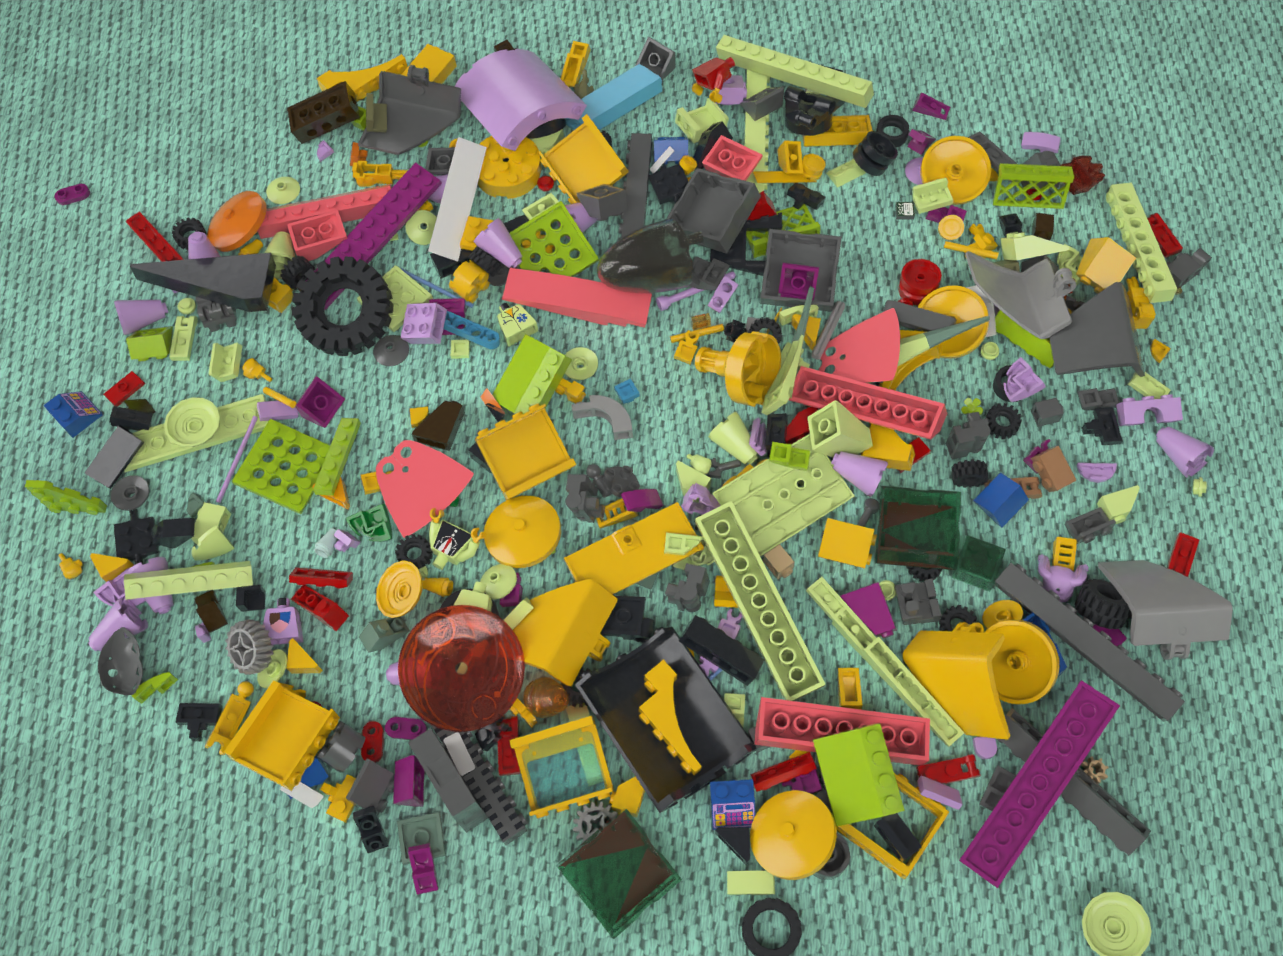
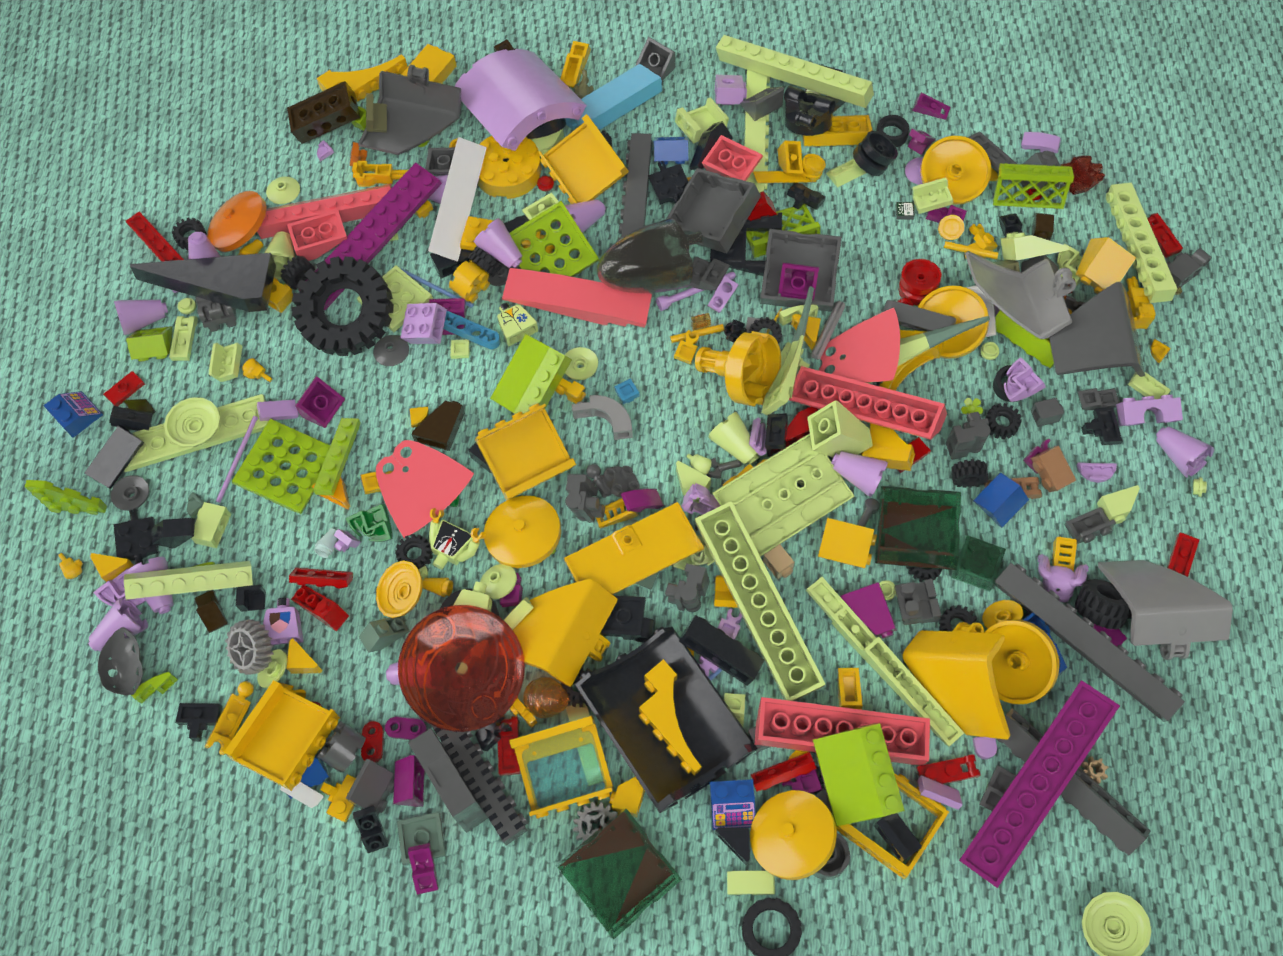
(72, 194): magenta plate -> none
(202, 632): lavender tile -> none
(211, 545): yellowish green brick -> none
(274, 394): yellow bar -> none
(413, 228): yellowish green dish -> none
(459, 753): white sticker -> none
(492, 405): sticker -> none
(604, 201): dark grey slope -> none
(661, 160): white sticker -> none
(680, 544): yellowish green tile -> none
(688, 164): yellow tile -> none
(712, 76): red torso -> none
(789, 457): lime slope -> none

